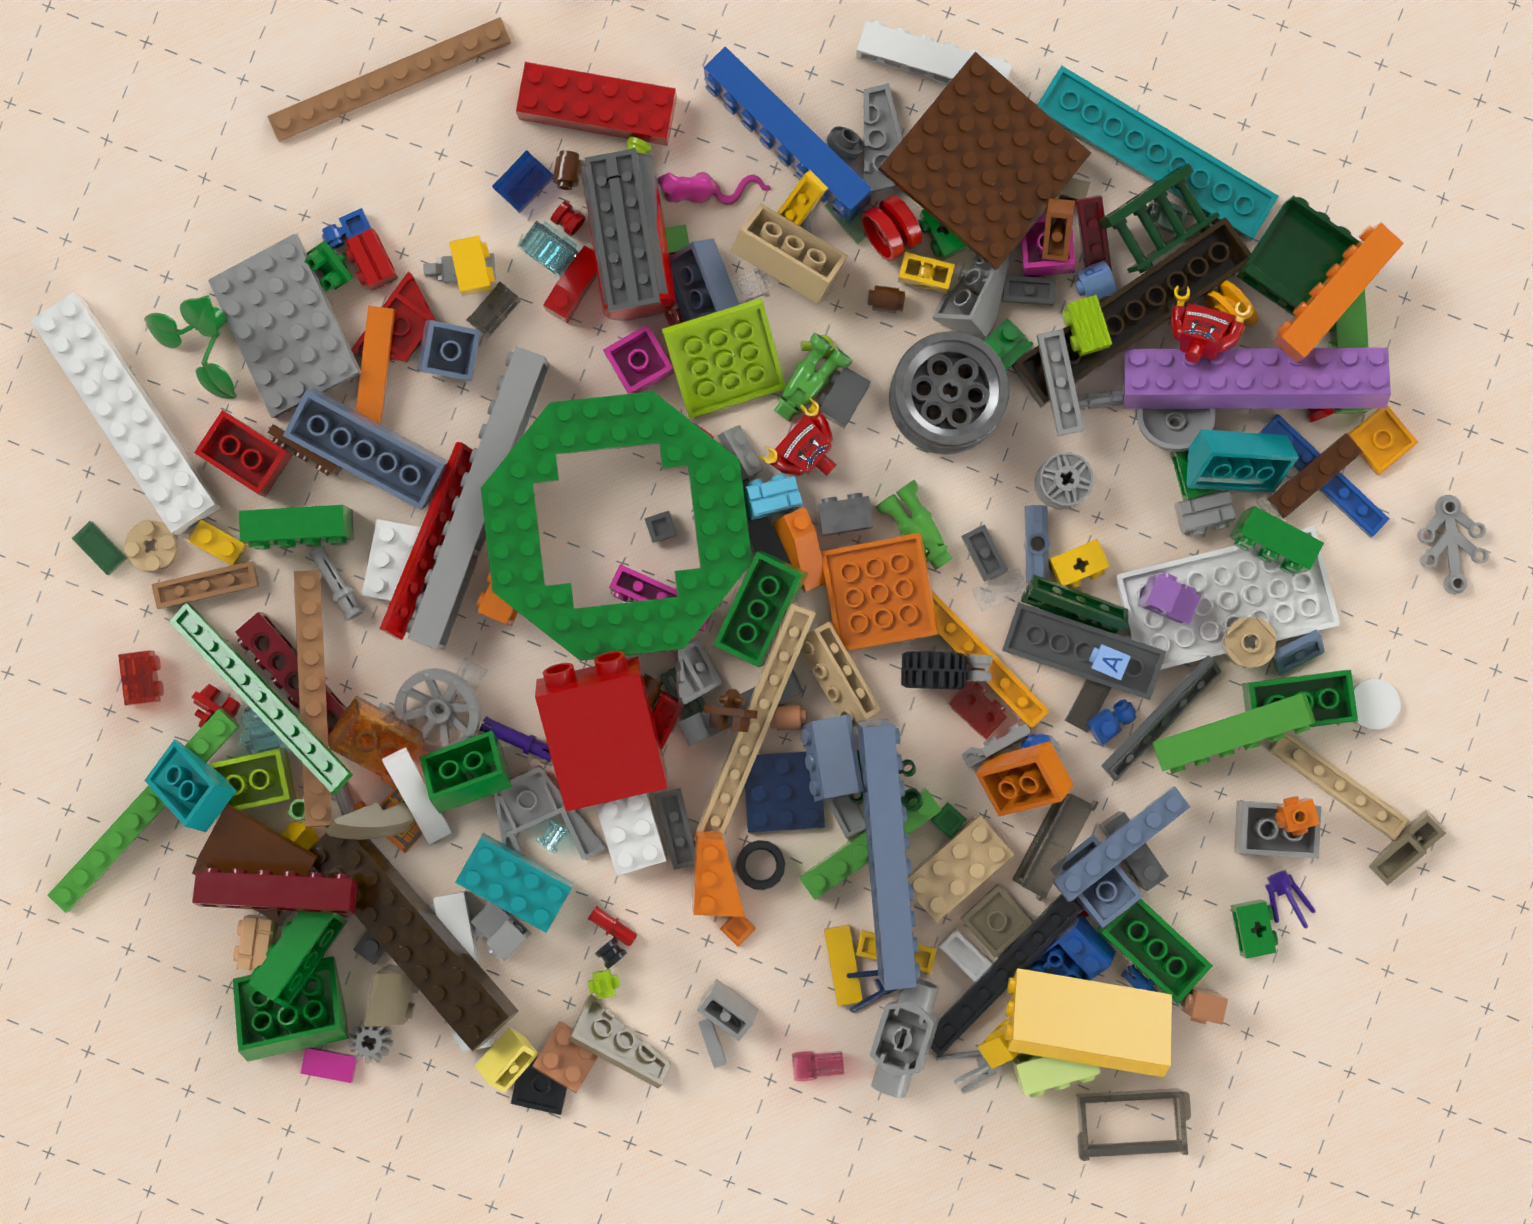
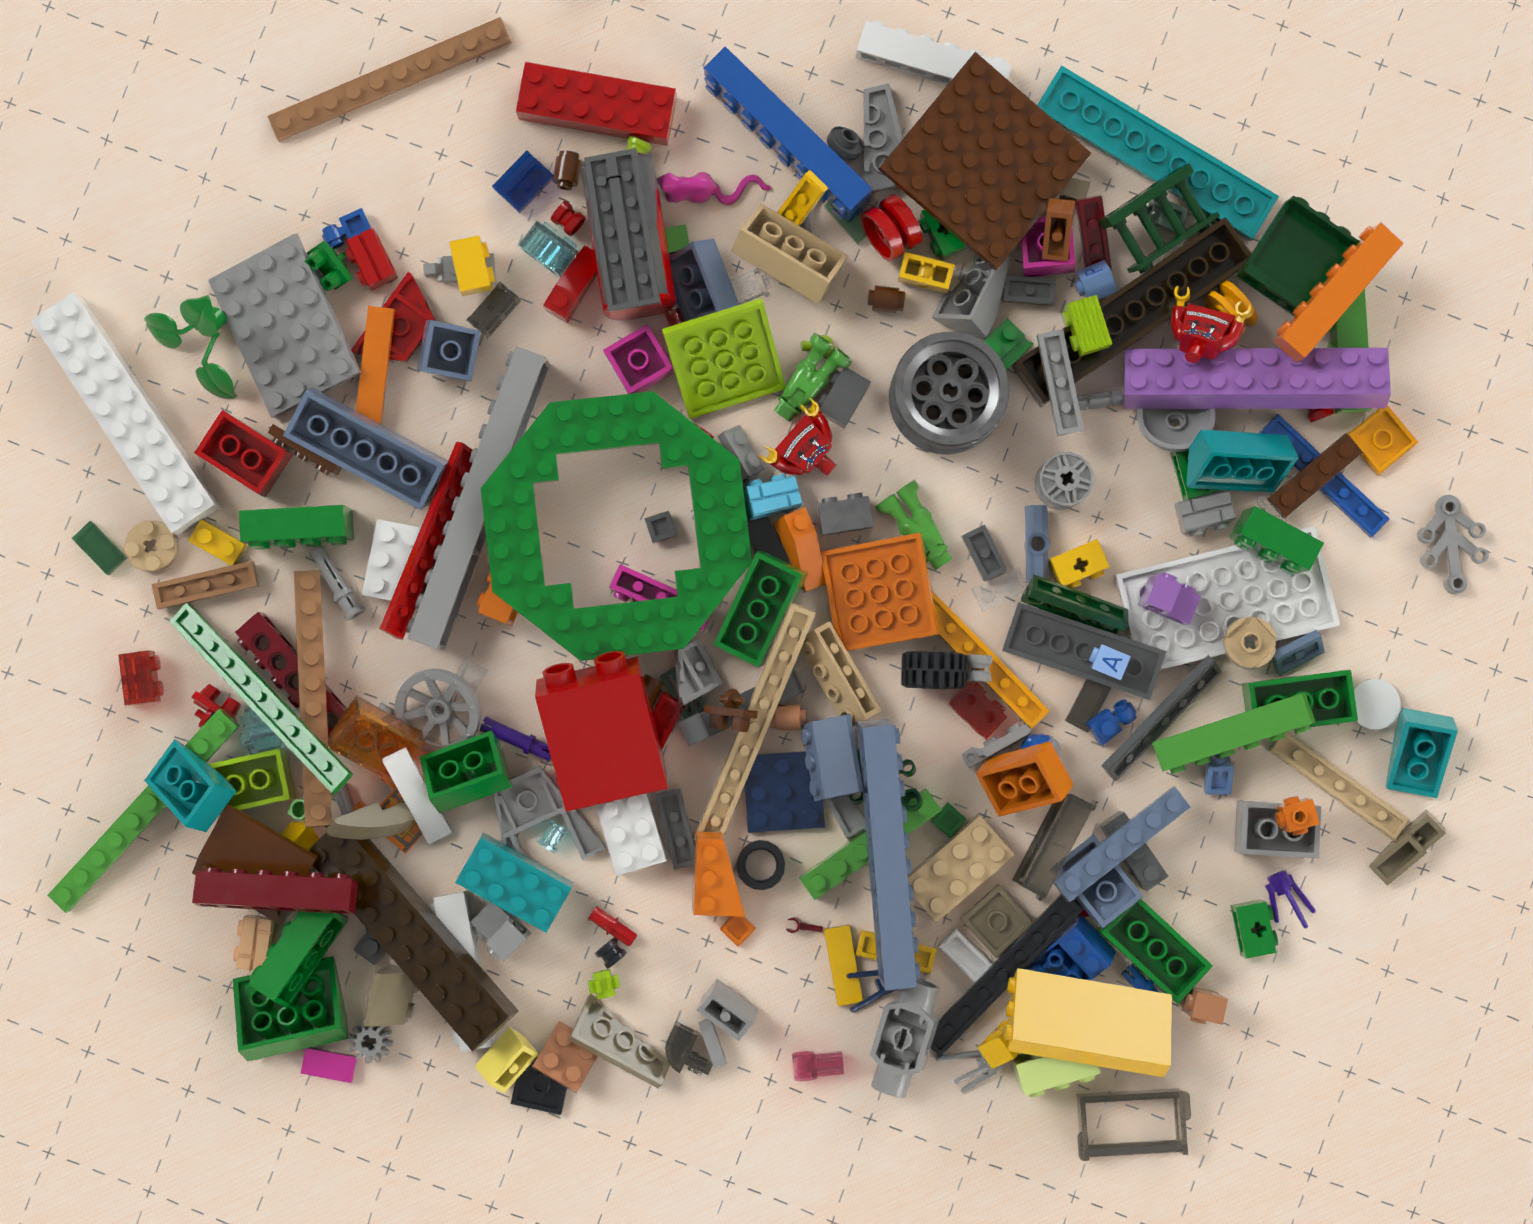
(679, 1050): none -> clear smoke brick
(804, 926): none -> dark red hand
(1218, 775): none -> medium blue bracket
(1420, 752): none -> teal slope

